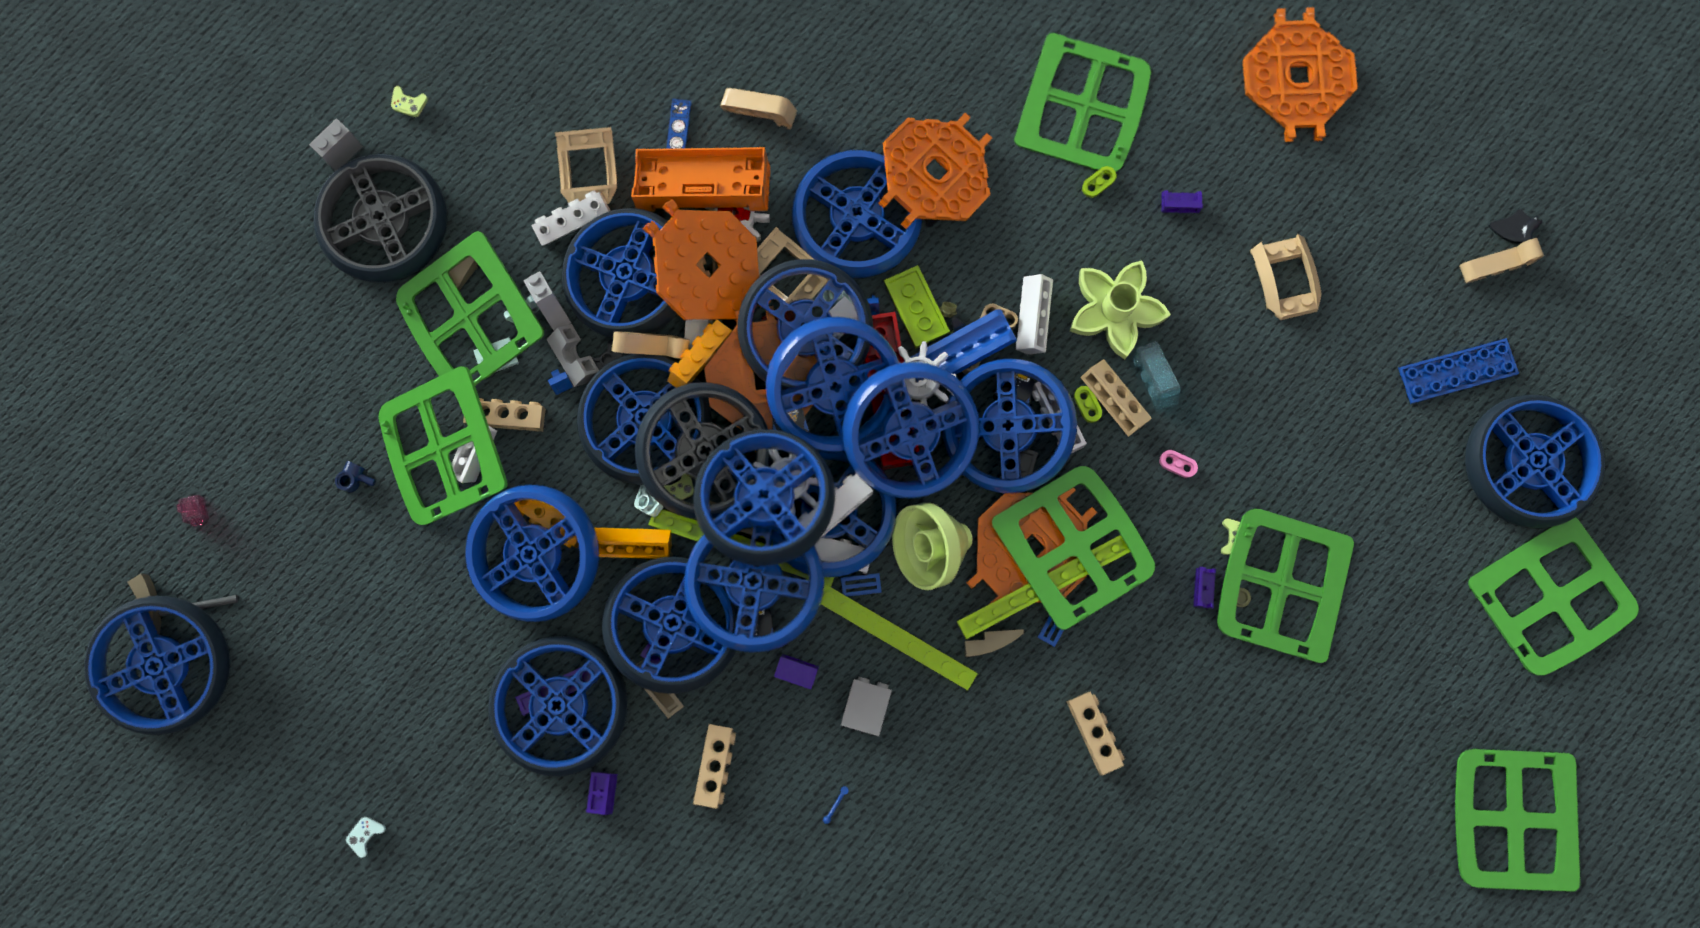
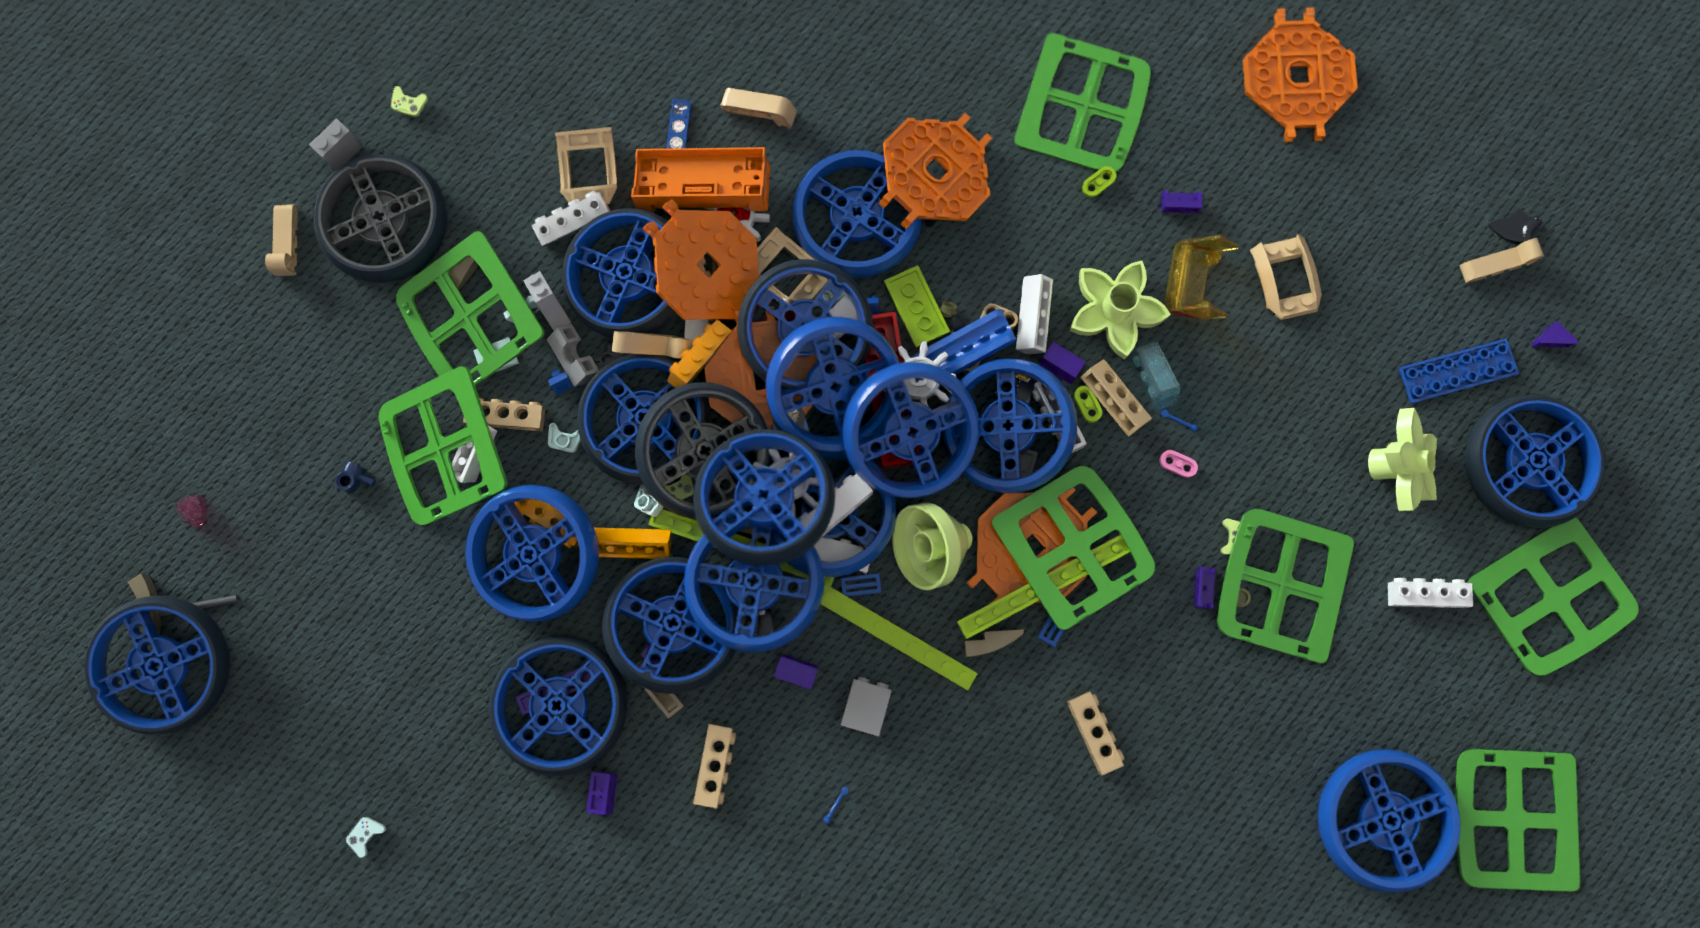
(283, 259): none -> tan beam
(563, 441): none -> light aqua piece
(1062, 363): none -> dark purple hinge
(1165, 413): none -> blue hinge
(1189, 275): none -> clear yellow windscreen
(1408, 461): none -> yellowish green plant
(1430, 594): none -> white brick
(1439, 800): none -> blue wheel
(1555, 336): none -> dark purple slope

